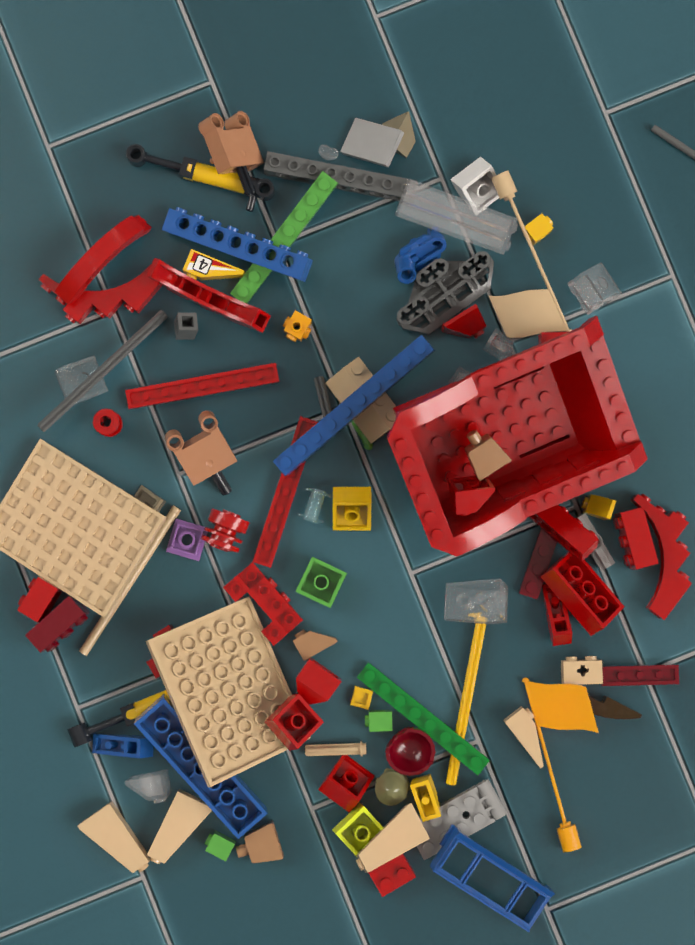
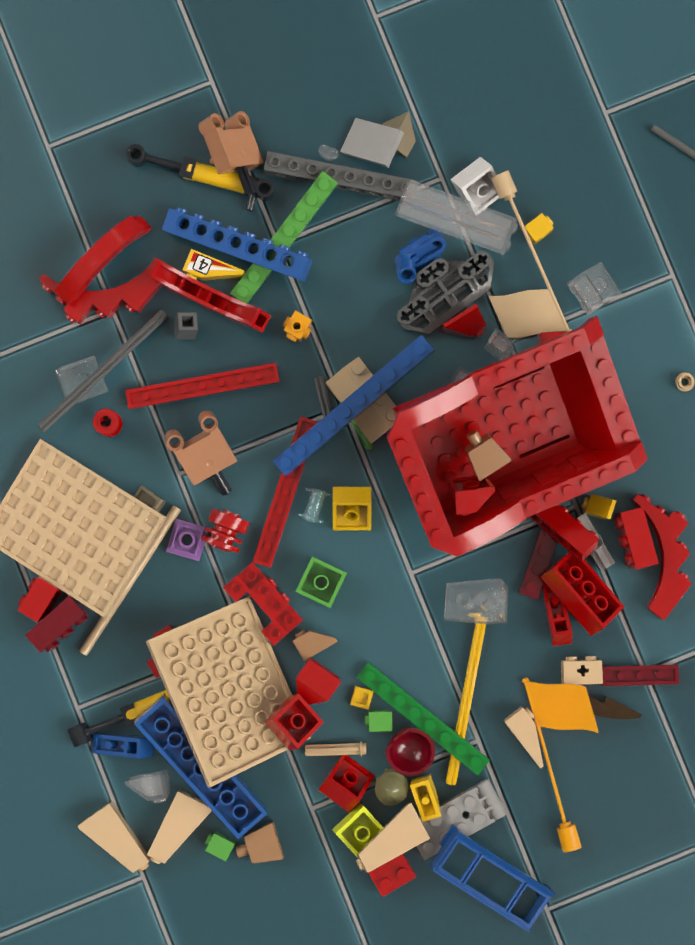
(690, 379): none -> tan plate

